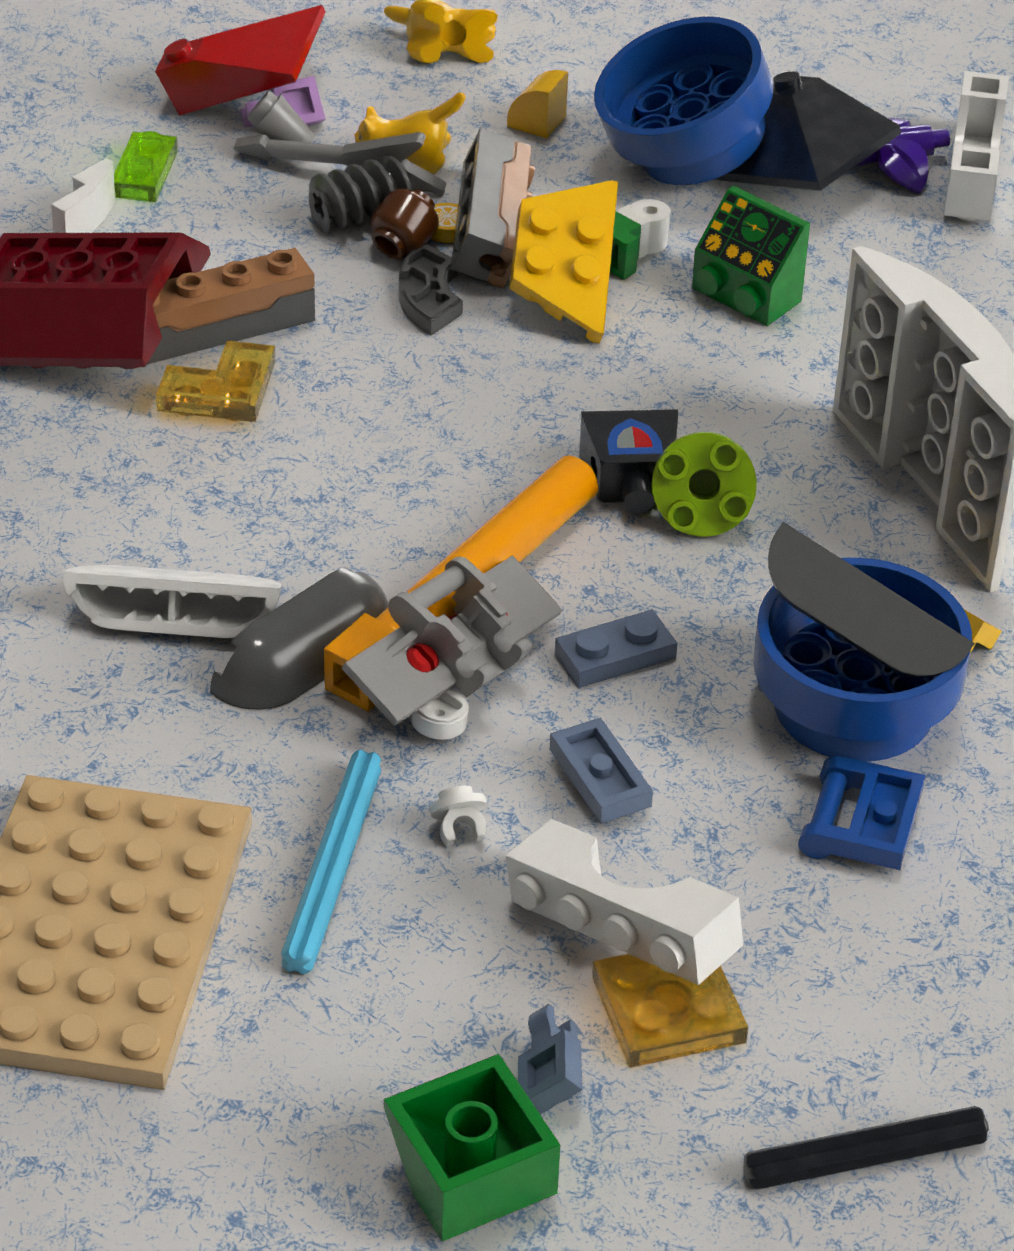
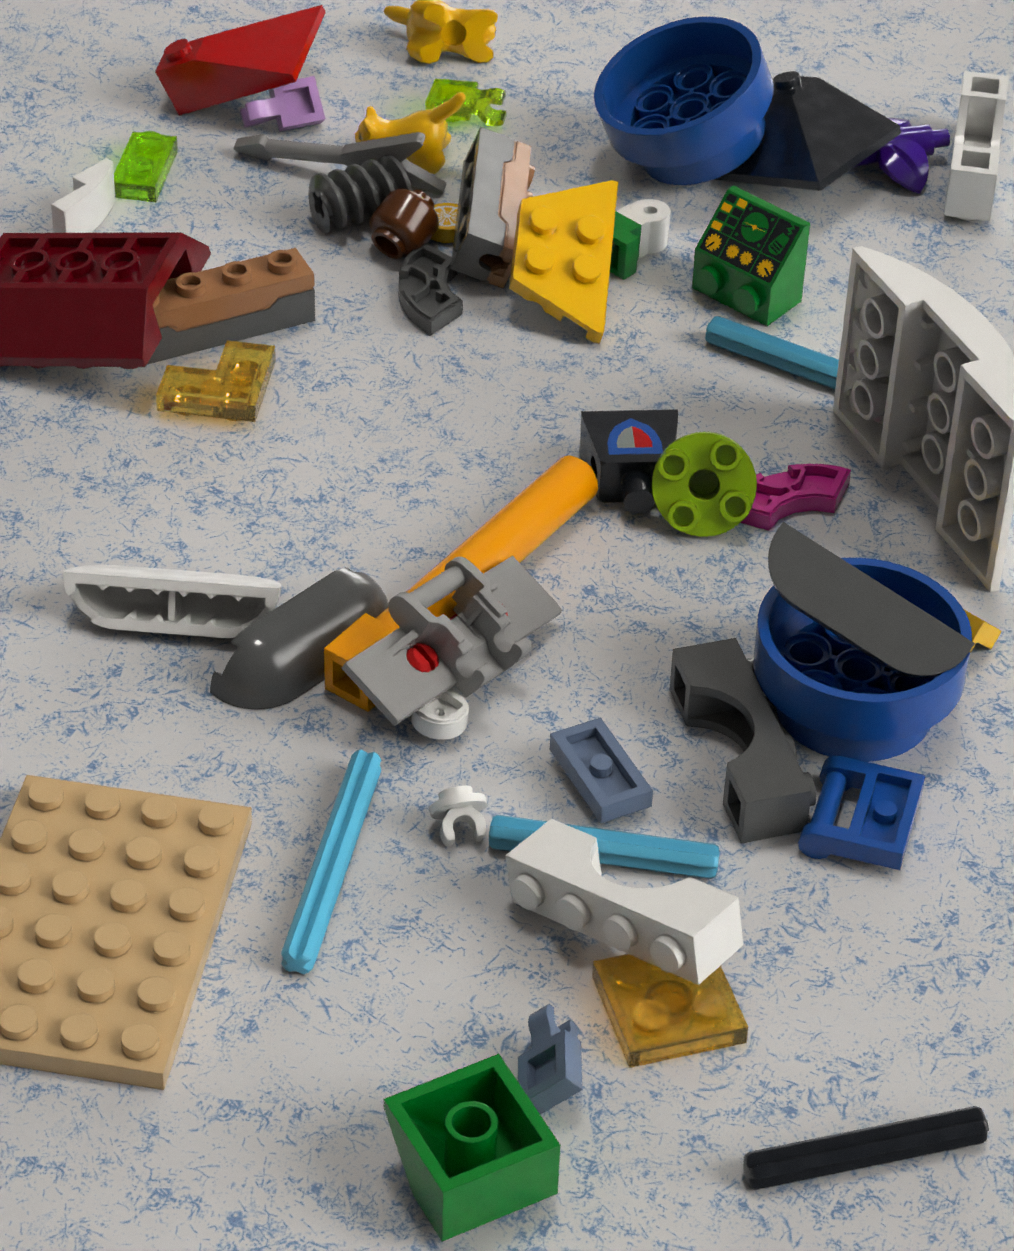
(278, 120): light grey cone -> none
(476, 101): none -> clear neon green plate
(541, 104): yellow brick -> none
(615, 648): sand blue plate -> none
(621, 847): none -> medium azure axle
(763, 785): none -> dark grey arch
(772, 351): none -> medium azure axle
(795, 491): none -> dark pink tile

